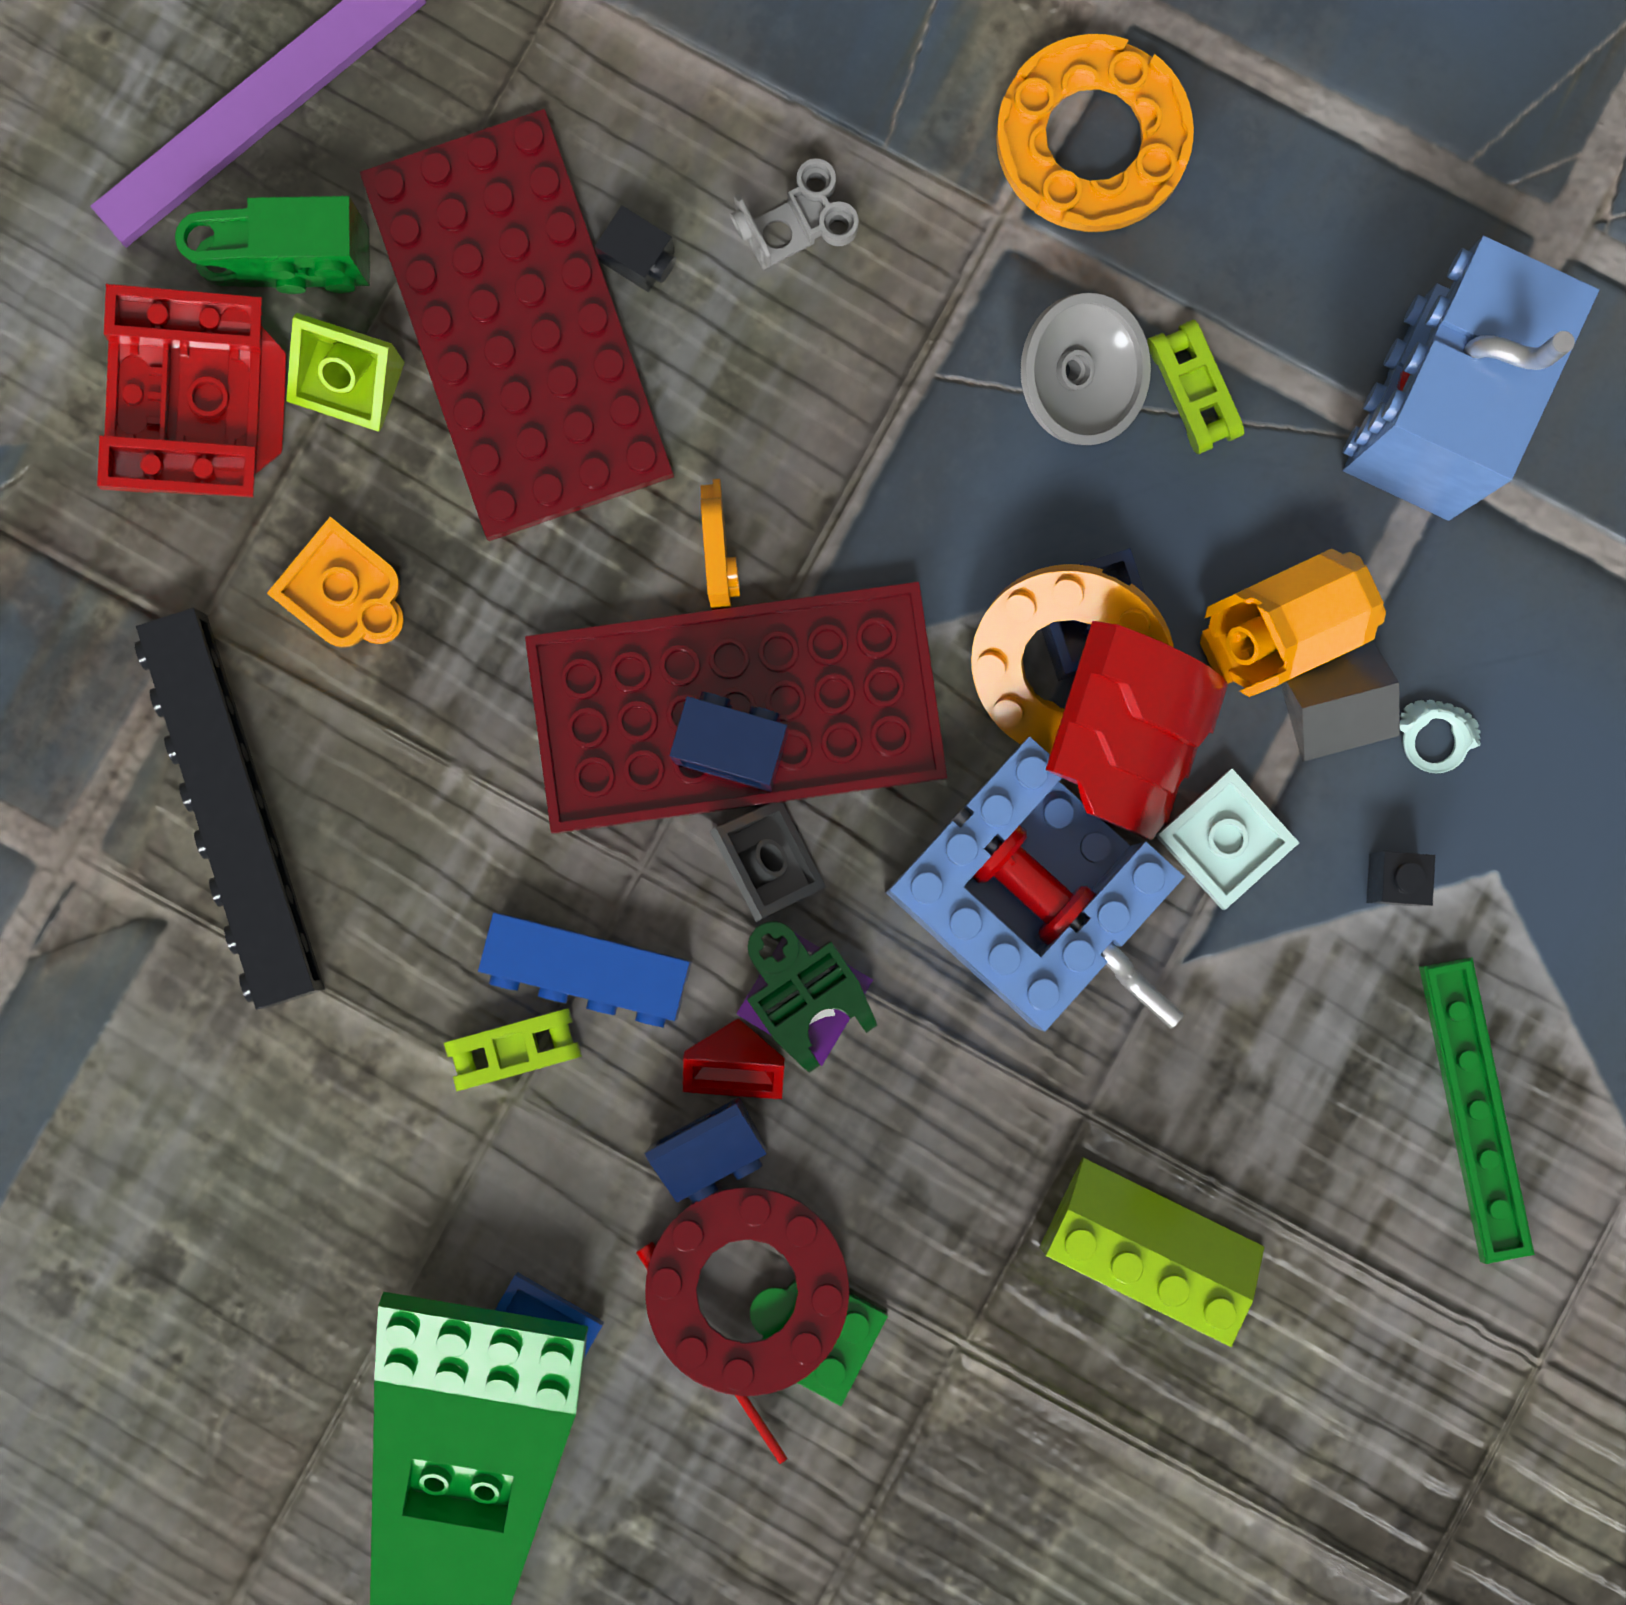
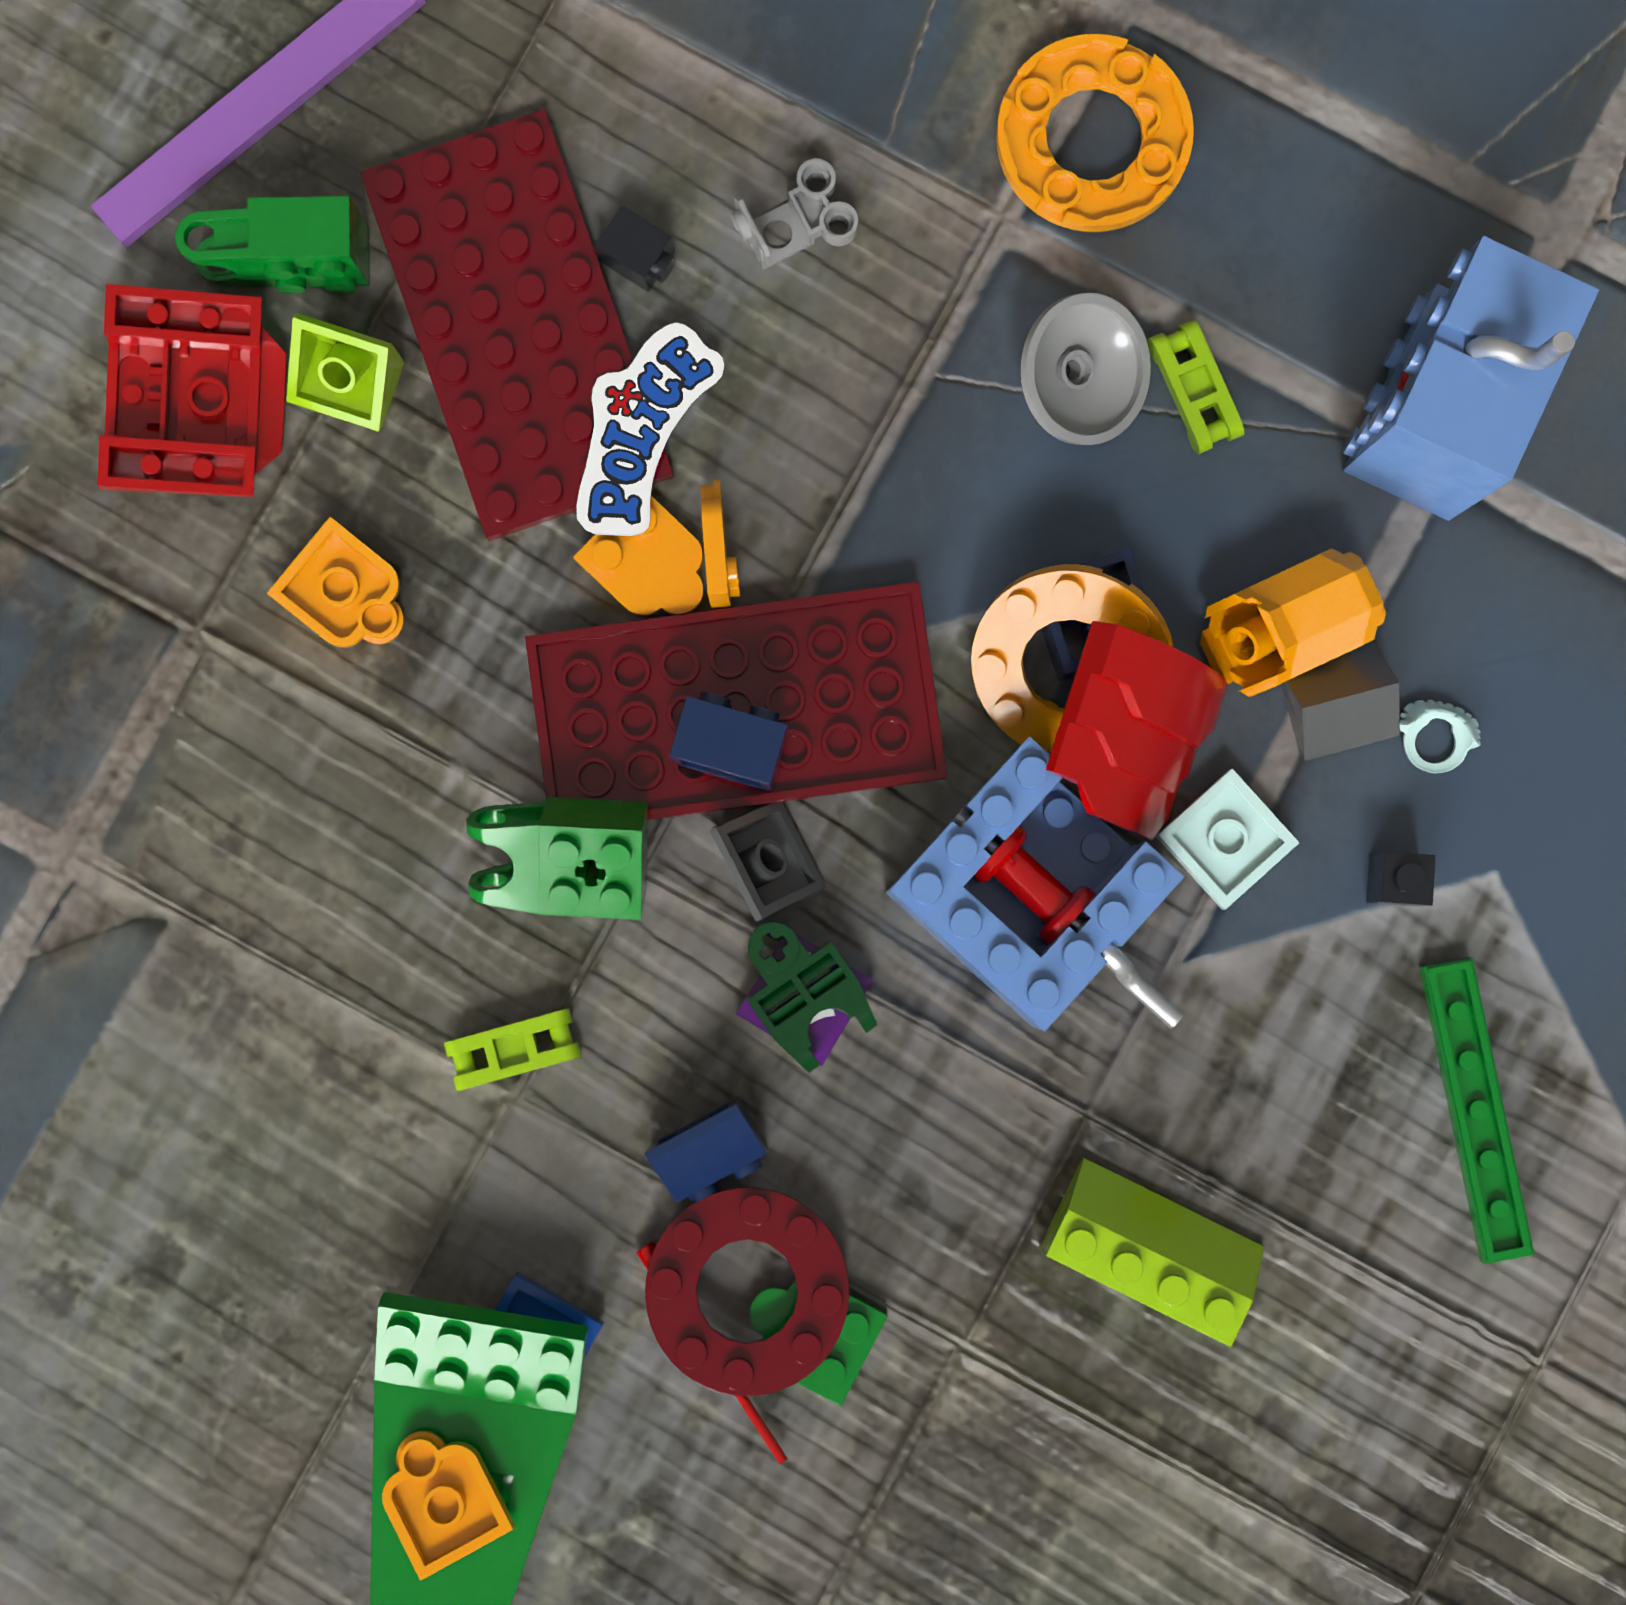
(228, 808): black brick -> none
(442, 1502): none -> light orange plate
(565, 857): none -> brick
(584, 967): blue brick -> none
(632, 424): none -> sticker
(650, 568): none -> light orange plate
(734, 1064): red slope -> none

